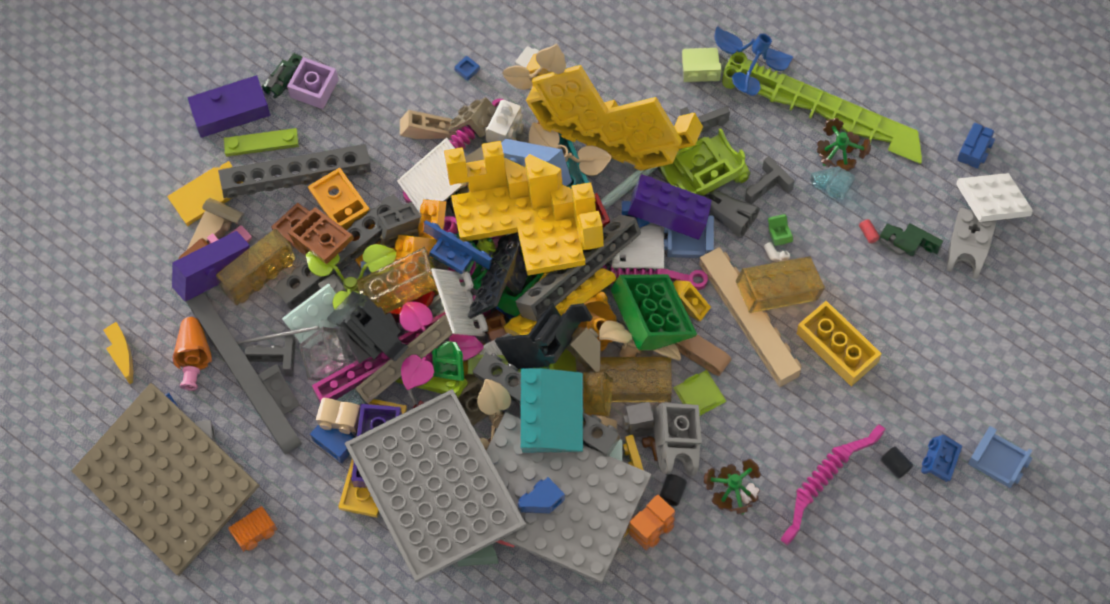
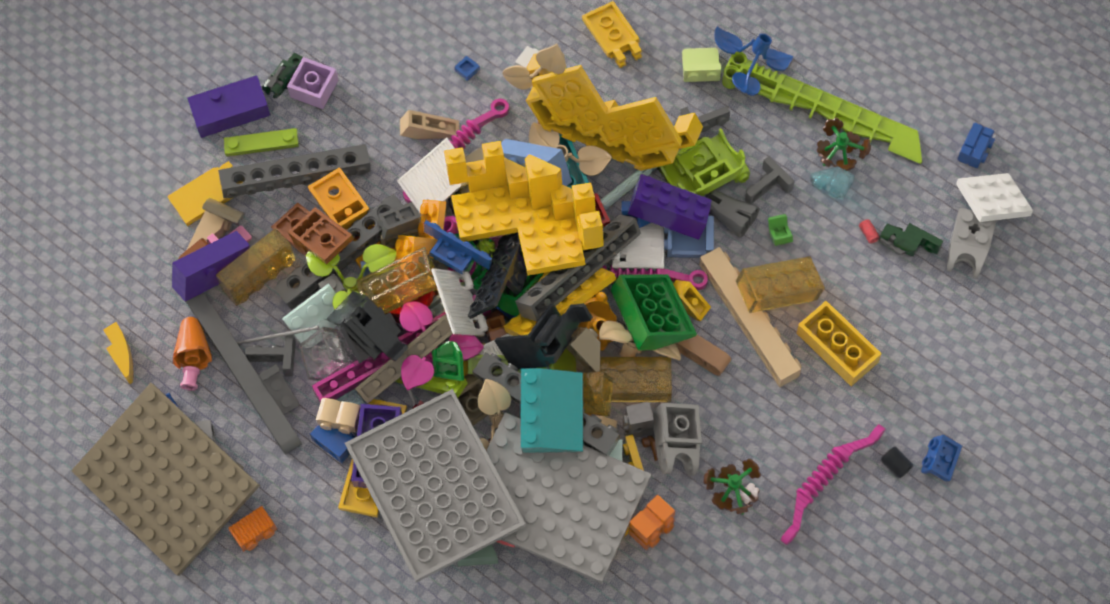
(477, 115): dark tan bracket -> none
(505, 122): white hinge -> none
(542, 499): blue slope -> none
(613, 33): none -> yellow tile
(673, 489): black piece -> none
(700, 391): lime piece -> none
(775, 255): white arm -> none
(1000, 458): medium blue panel -> none

